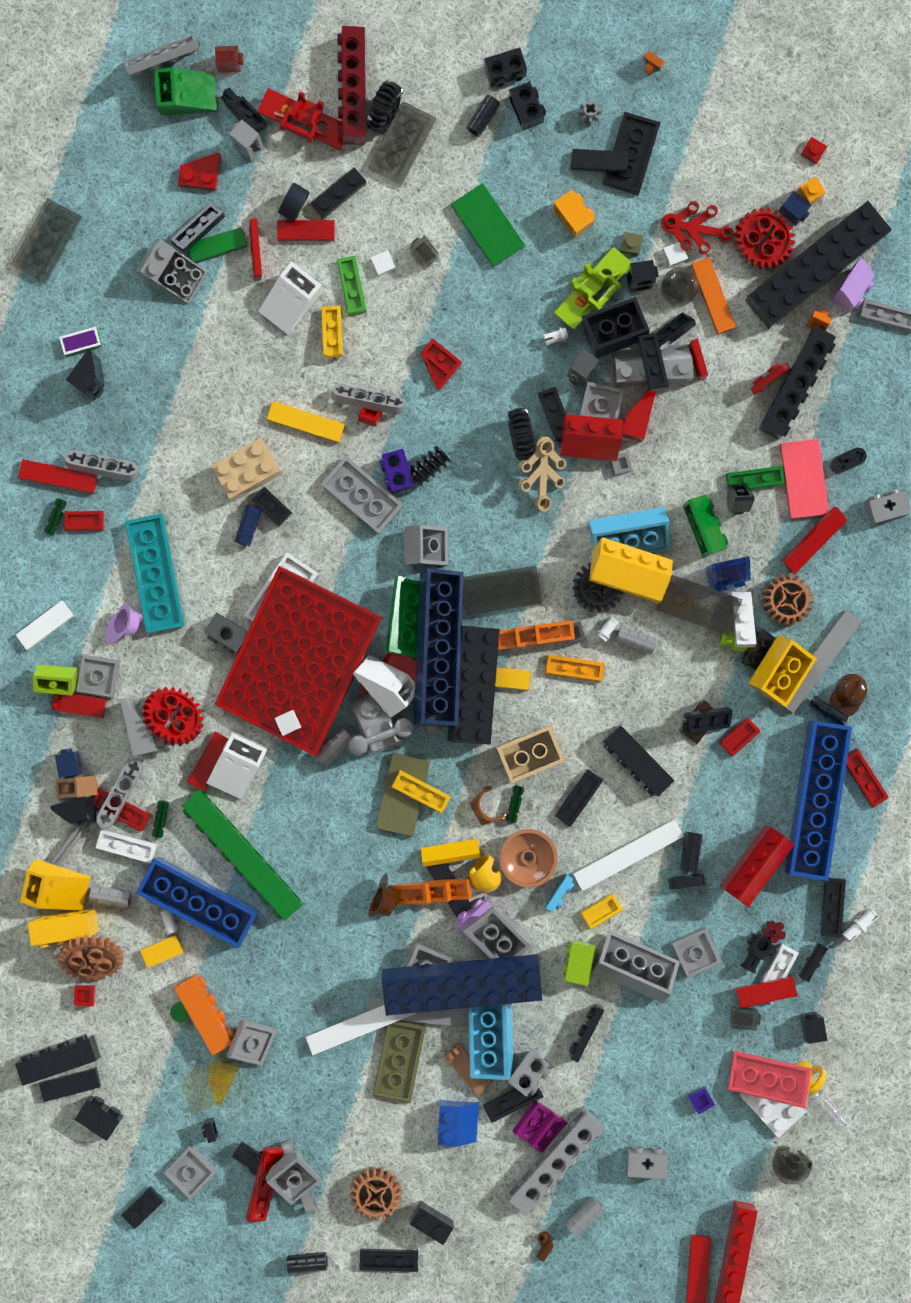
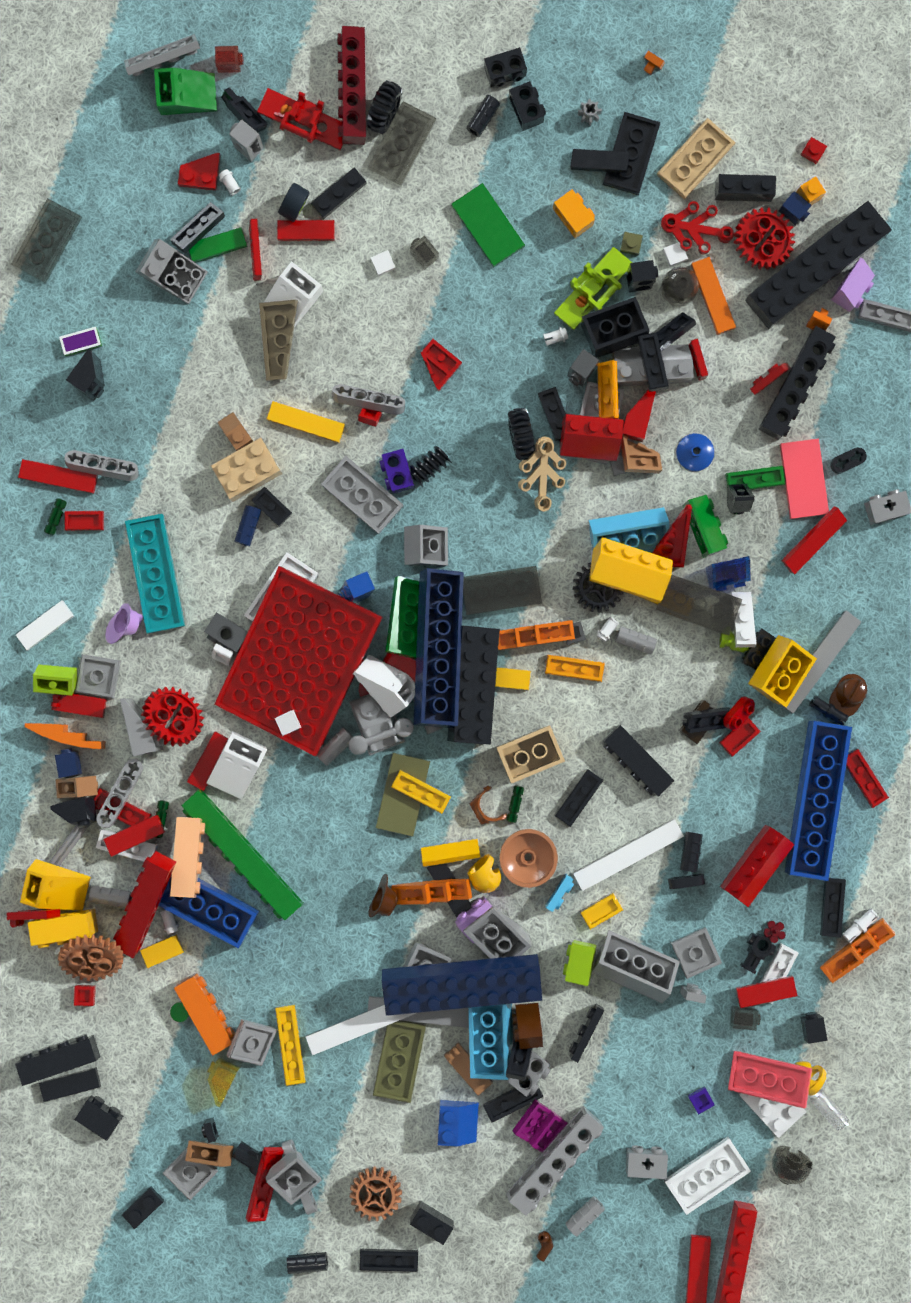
(17, 918): none -> red hinge
(60, 733): none -> orange slope
(134, 835): none -> red tile
(144, 903): none -> red brick
(186, 853): none -> light nougat brick
(209, 1153): none -> medium nougat slope
(222, 654): none -> white tile
(230, 183): none -> white pin
(235, 431): none -> medium nougat slope
(277, 335): none -> dark tan wing
(290, 1045): none -> yellow tile
(332, 332): yellow hinge -> none
(351, 285): bright green tile -> none
(357, 588): none -> blue brick
(518, 1062): none -> black tile
(528, 1026): none -> reddish brown brick
(608, 389): none -> light orange tile
(639, 458): none -> medium nougat wing
(674, 542): none -> red wing
(693, 461): none -> blue dish
(693, 993): none -> light grey plate
(696, 158): none -> tan tile
(707, 1175): none -> white plate
(739, 713): none -> red plate
(745, 187): none -> black brick
(802, 591): nougat gear -> none
(813, 962): black pin -> none
(855, 952): none -> orange slope

